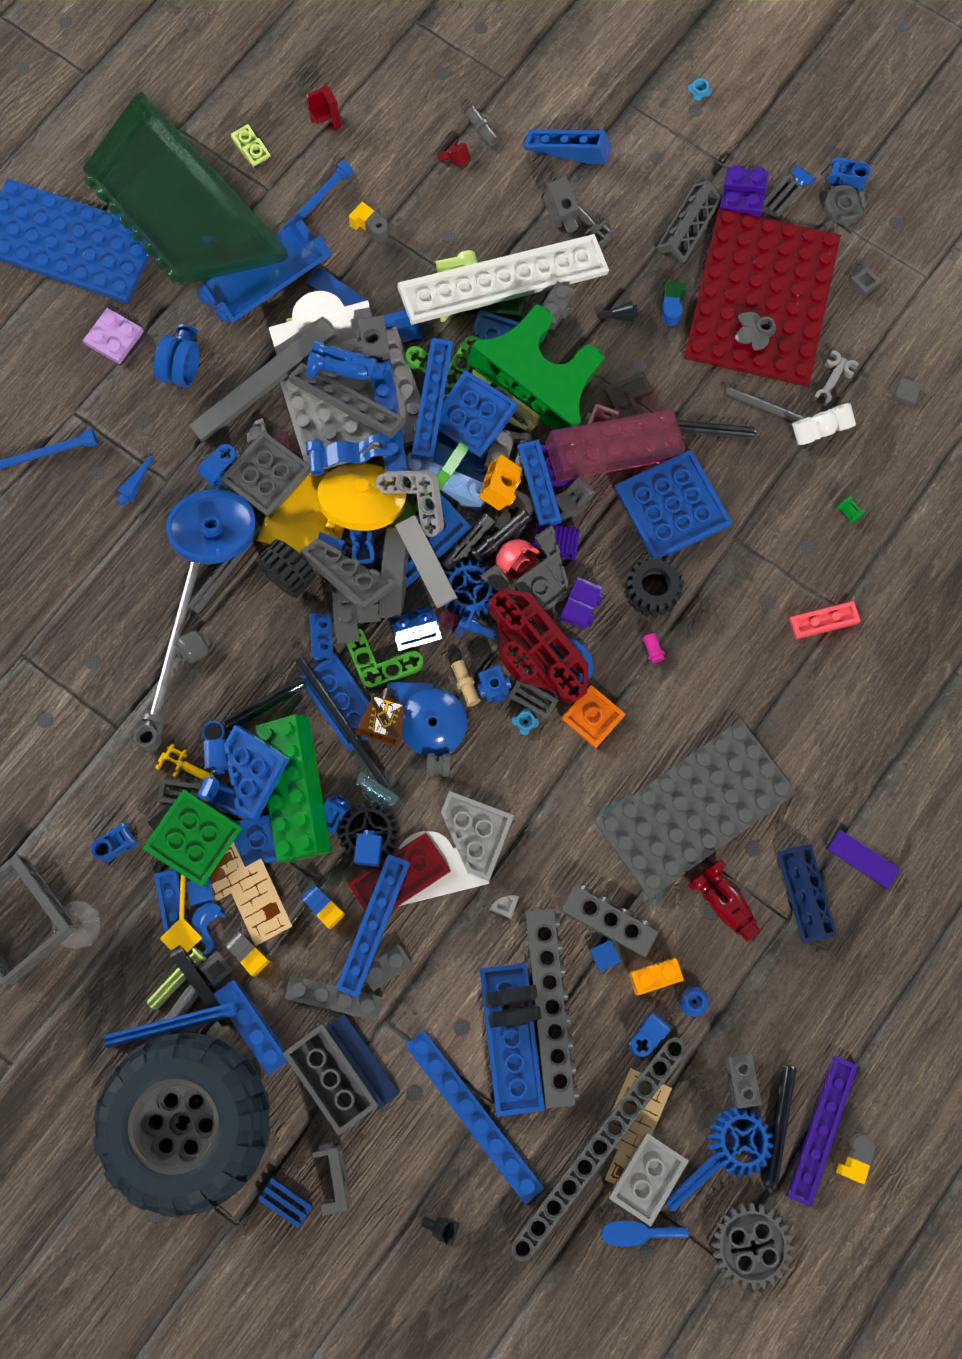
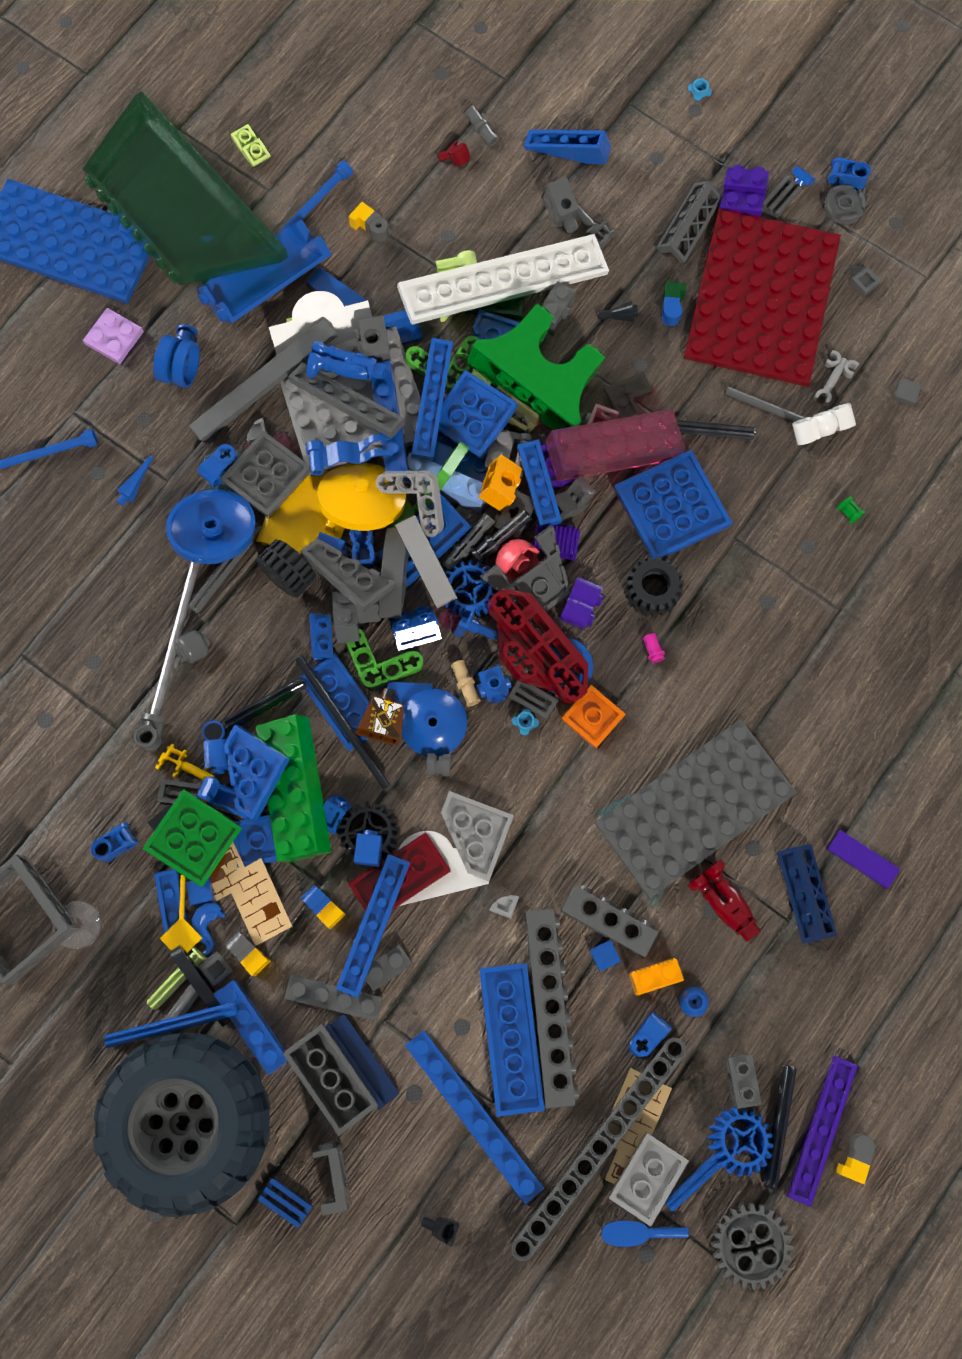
(323, 107): dark red panel -> none
(376, 792): clear light blue tile -> none
(512, 1006): black wheel -> none
(752, 331): dark grey plate -> none
(824, 620): coral tile -> none

